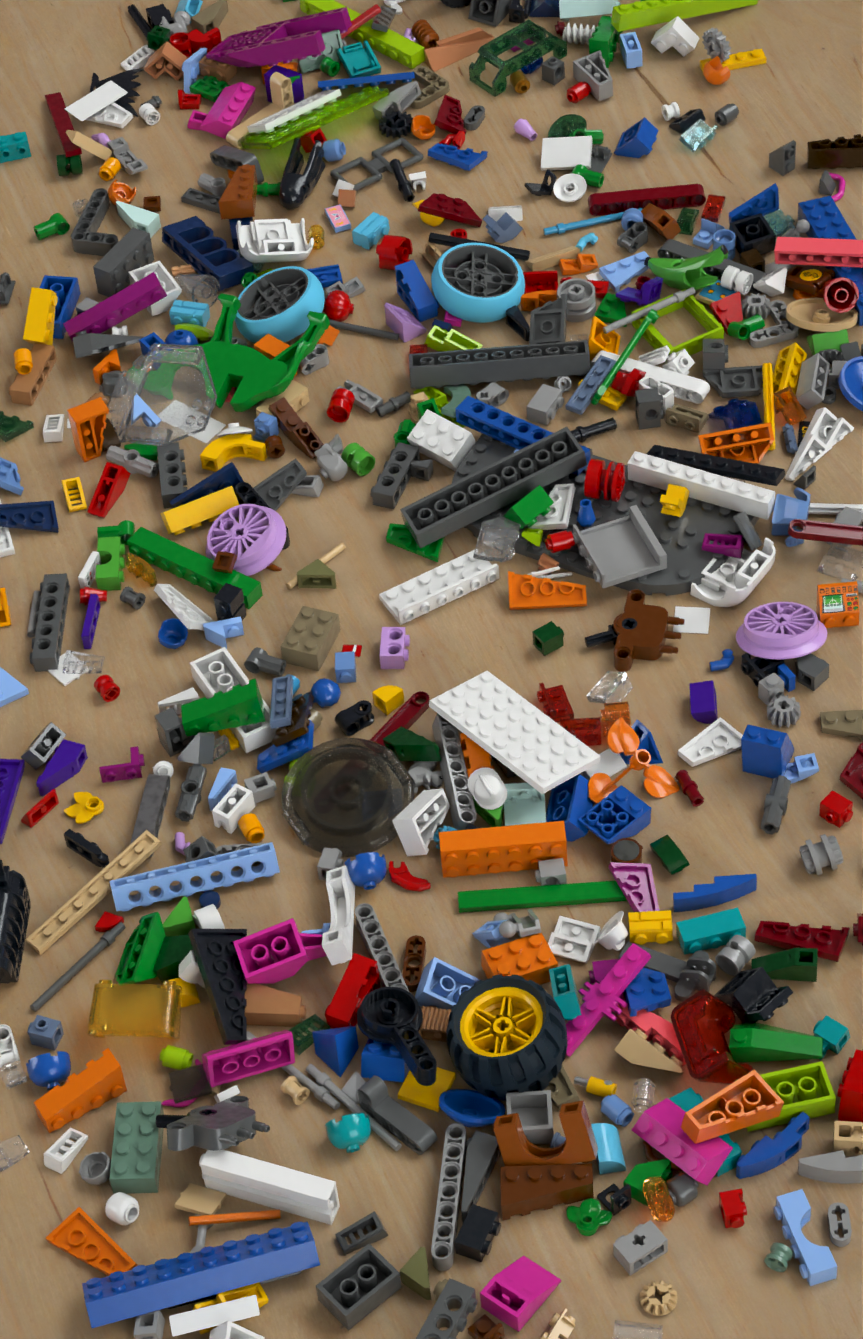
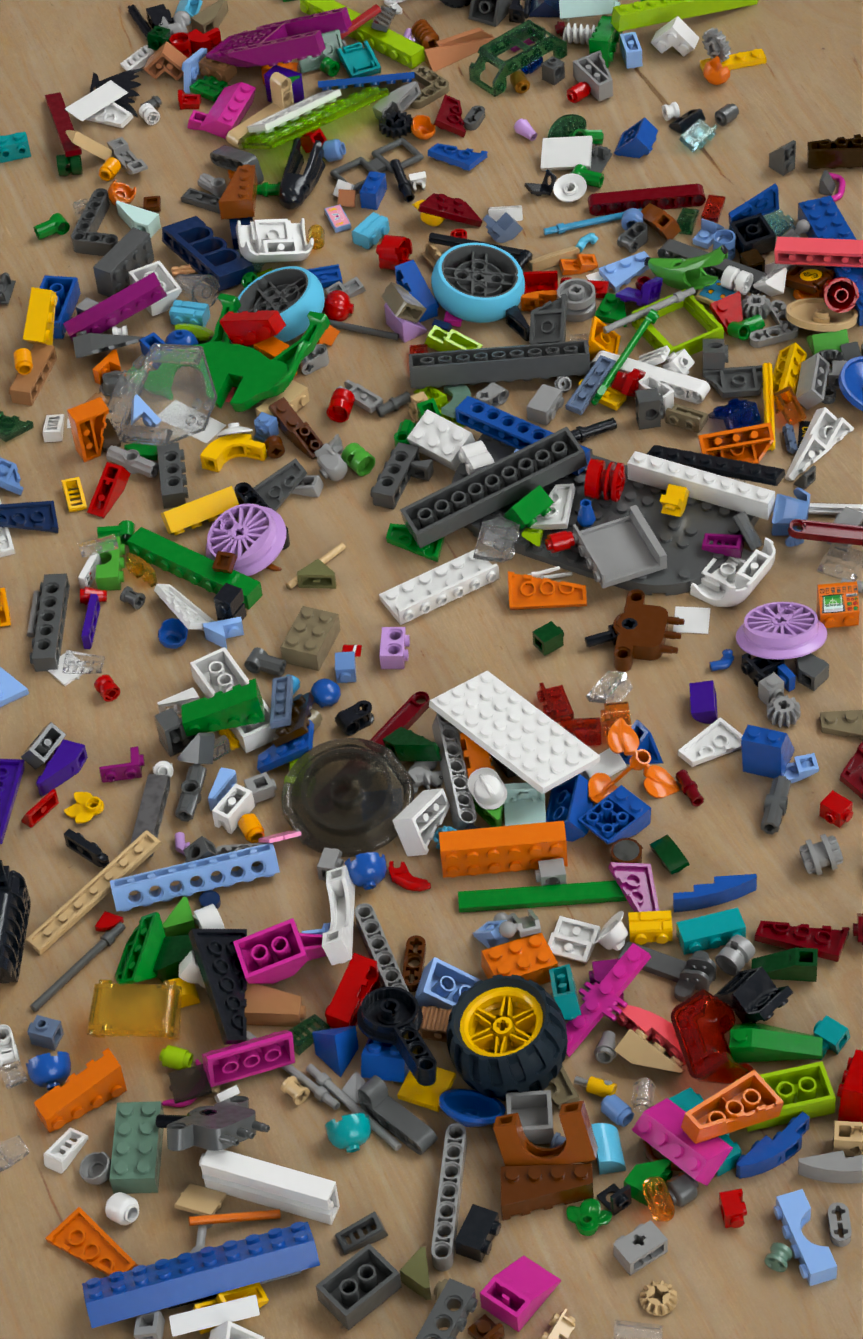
(98, 545): none -> clear slope
(102, 138): lavender arm -> none
(219, 480): dark blue wing -> none
(251, 327): none -> red wedge
(280, 836): none -> bright pink piece
(373, 190): none -> blue brick
(388, 698): yellow brick -> none
(403, 303): none -> dark tan slope
(457, 139): red piece -> none
(475, 456): none -> white brick
(480, 1161): dark grey slope -> none
(524, 258): none -> black pin
(546, 562): nougat plate -> none
(605, 1049): none -> light grey cone
(647, 991): blue wing -> none

